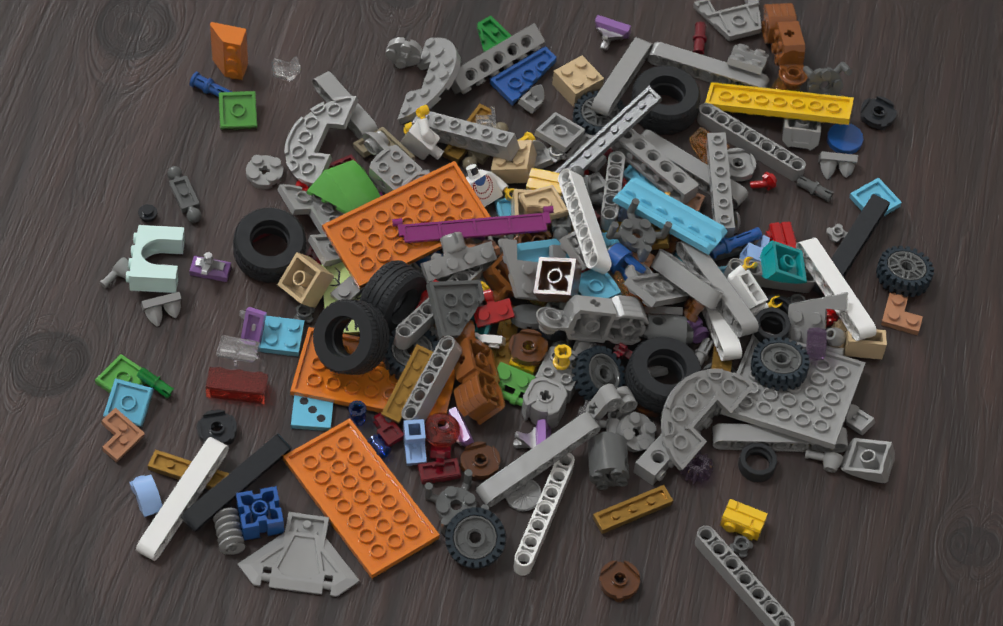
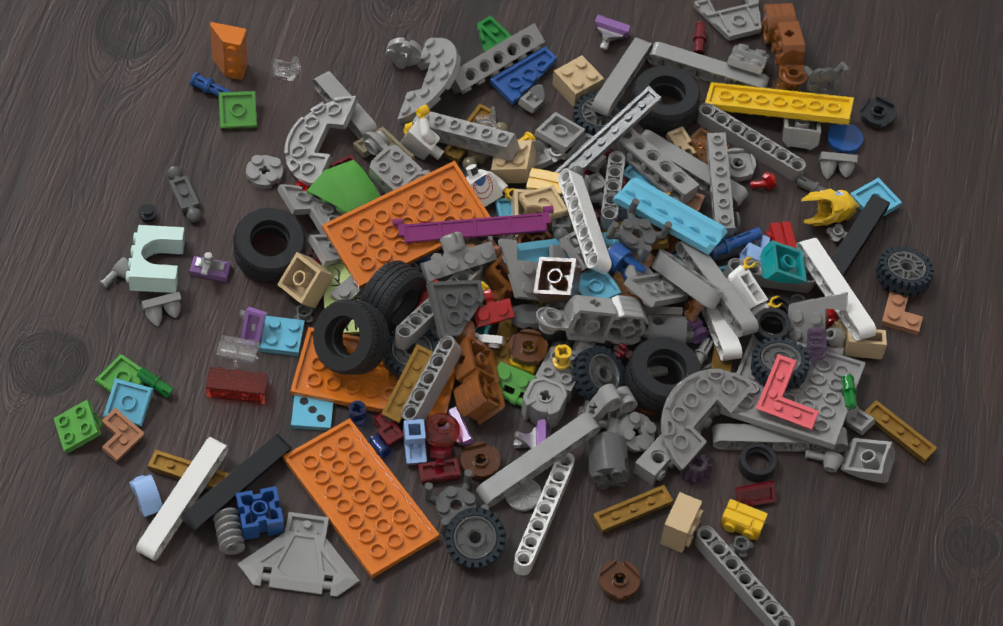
(78, 426): none -> bright green plate
(220, 419): black plate -> none
(681, 139): none -> tan plate
(682, 523): none -> tan brick
(756, 493): none -> dark red plate
(773, 401): none -> coral plate
(832, 207): none -> yellow head
(849, 391): none -> green axle
(901, 432): none -> pearl gold plate

